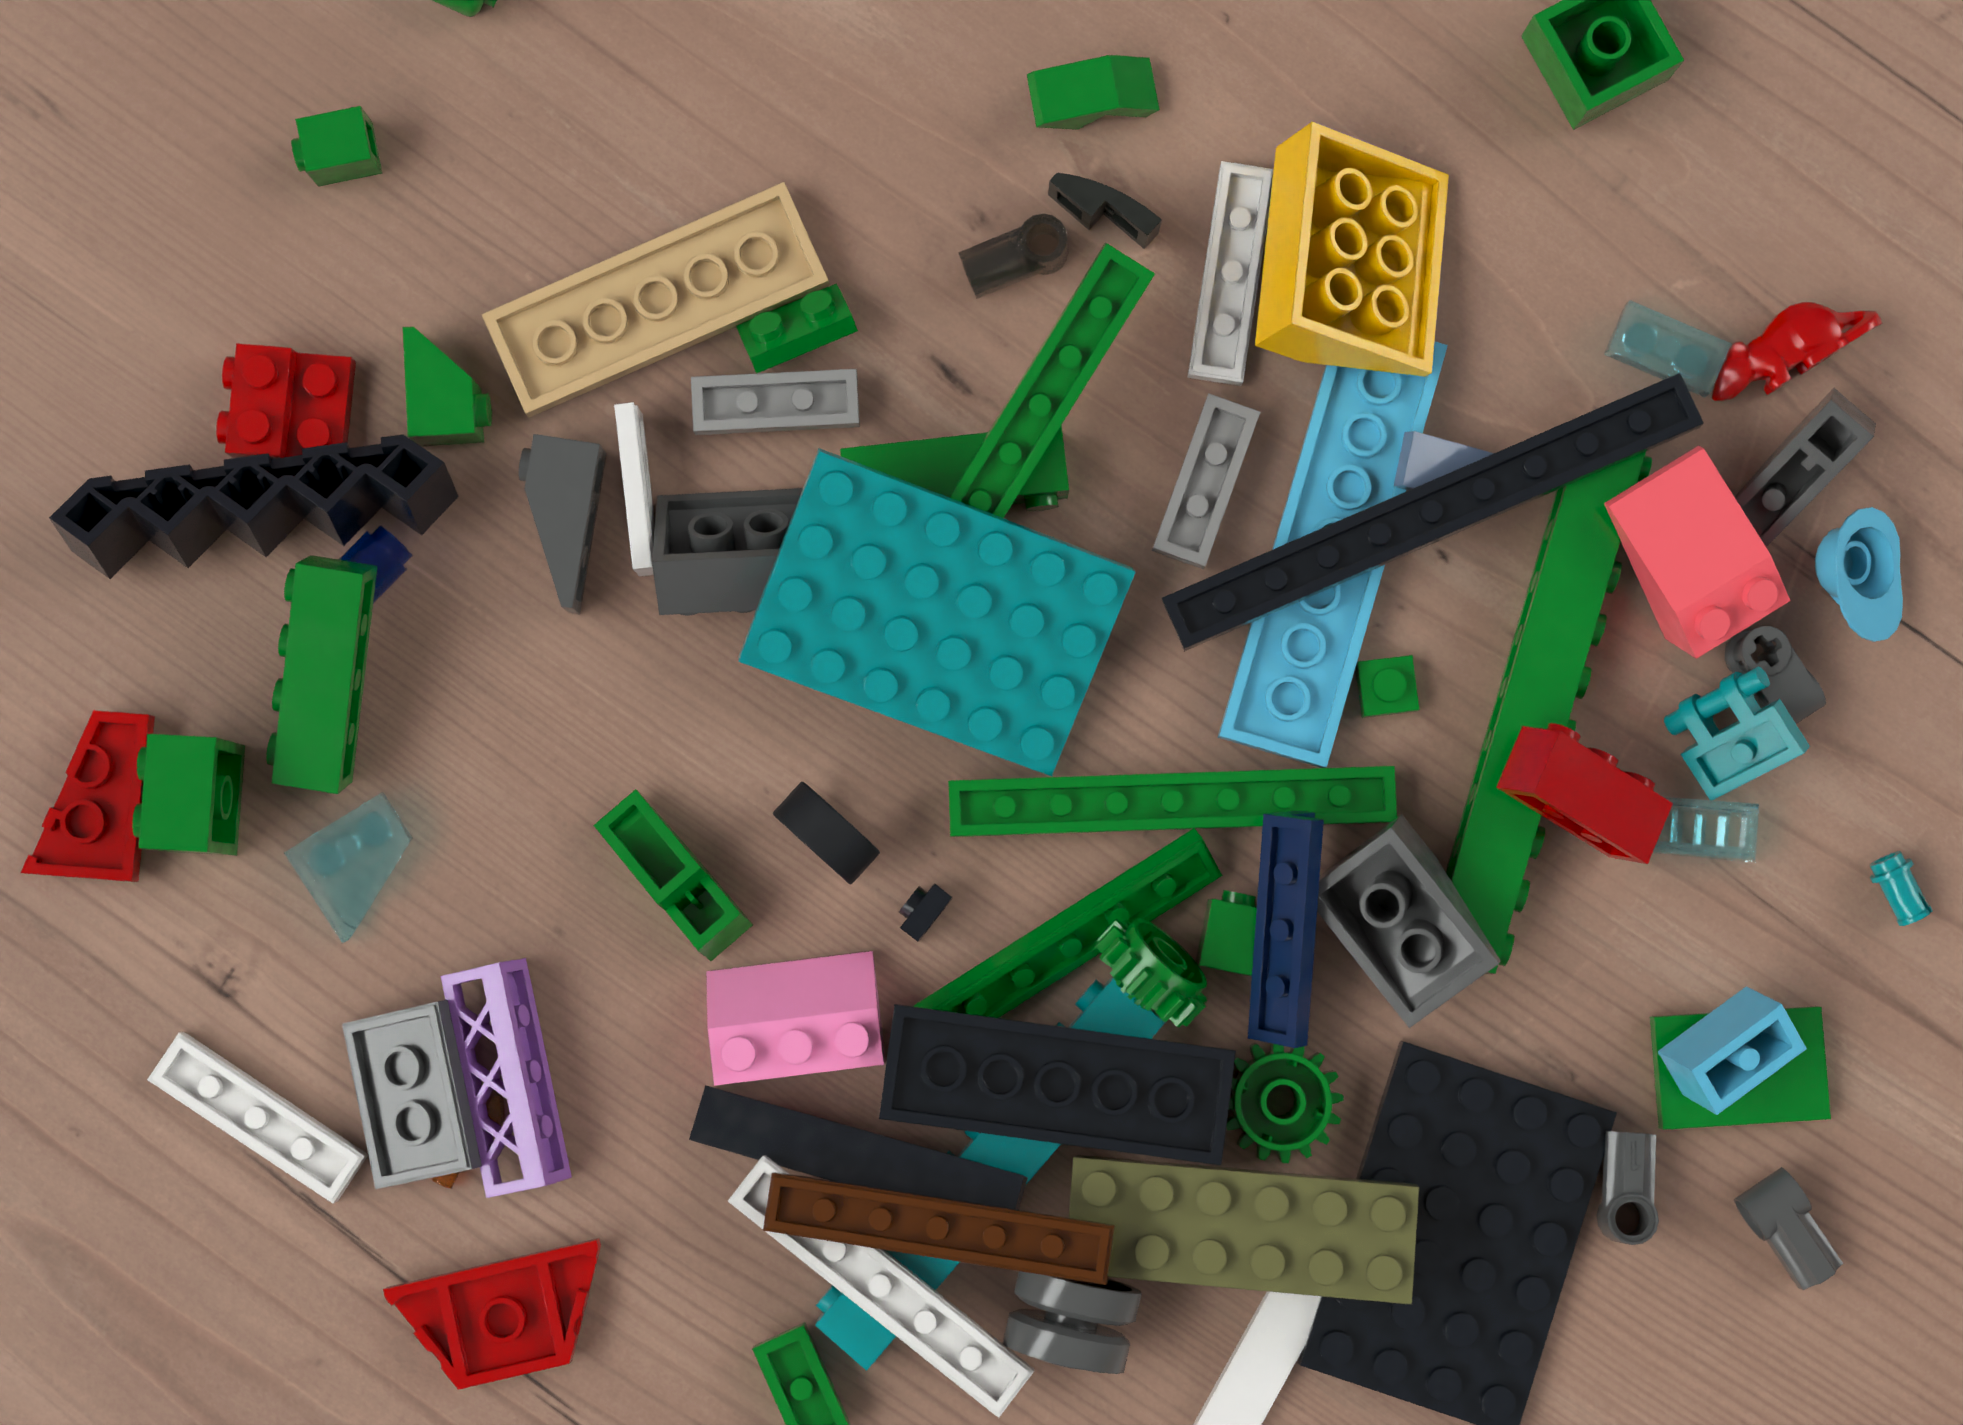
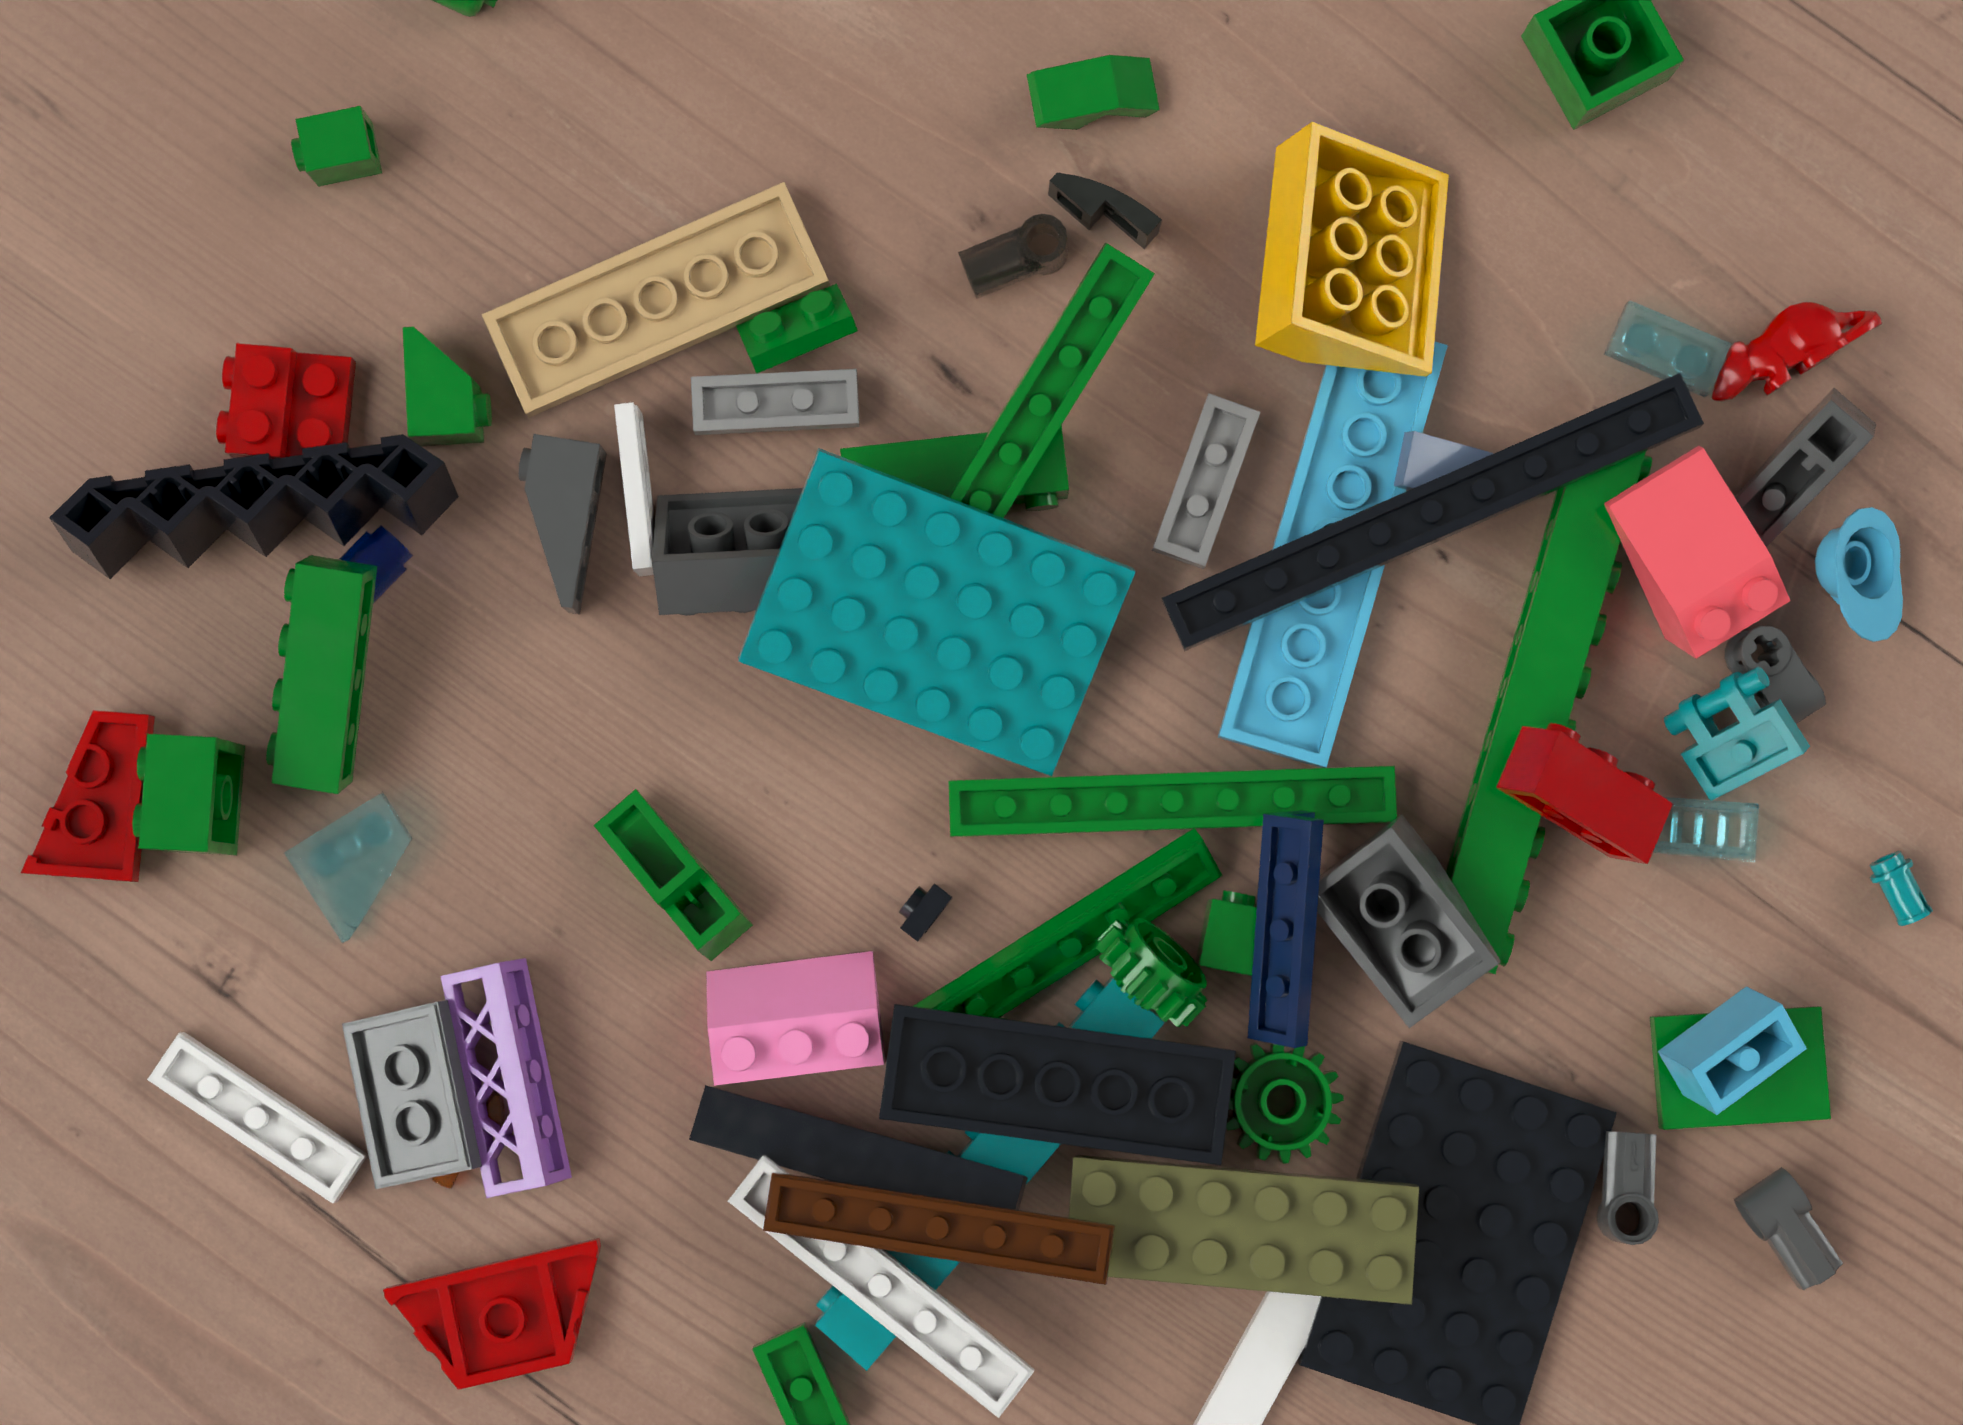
(826, 832): black tyre -> none
(1069, 1326): dark grey wheel -> none
(1231, 274): white tile -> none
(1387, 686): green plate -> none

